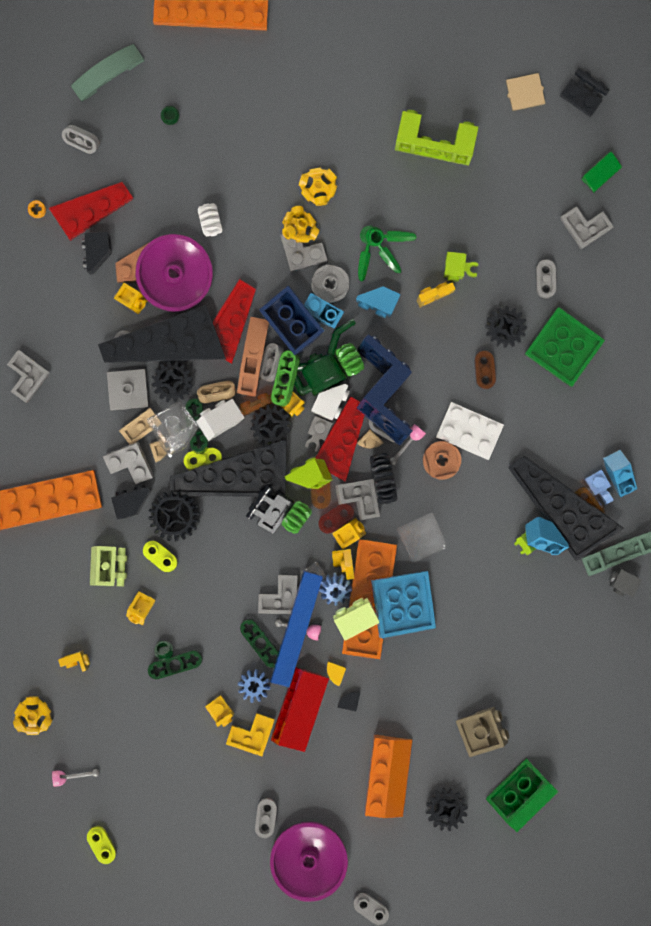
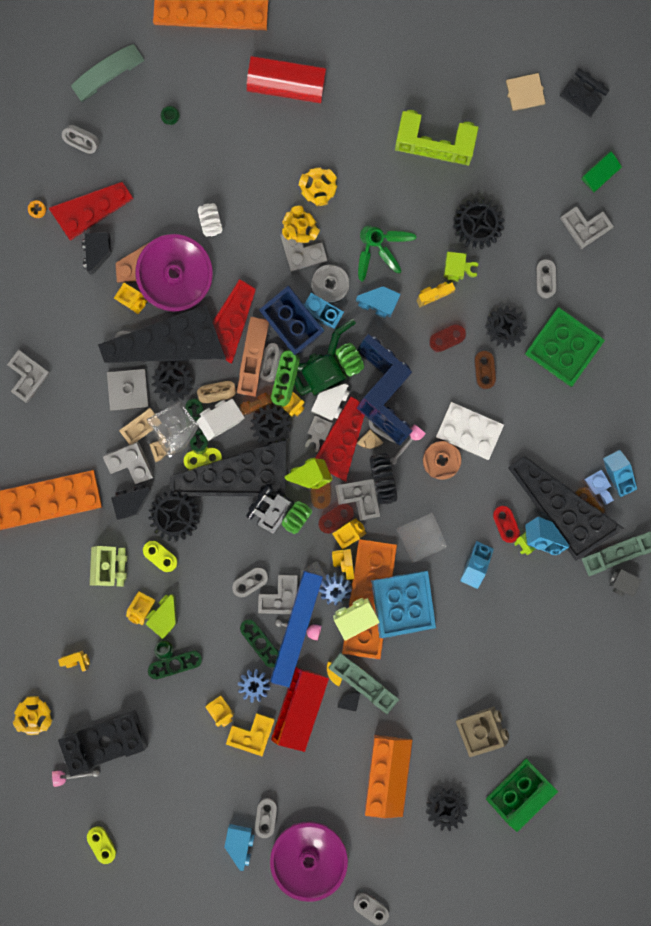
(83, 747): none -> black plate
(164, 618): none -> lime slope
(237, 844): none -> dark azure slope
(250, 582): none -> light grey plate
(286, 79): none -> red brick
(363, 683): none -> sand green slope
(447, 338): none -> clear red plate
(470, 238): none -> black gear
(477, 565): none -> dark azure slope
(506, 524): none -> red plate

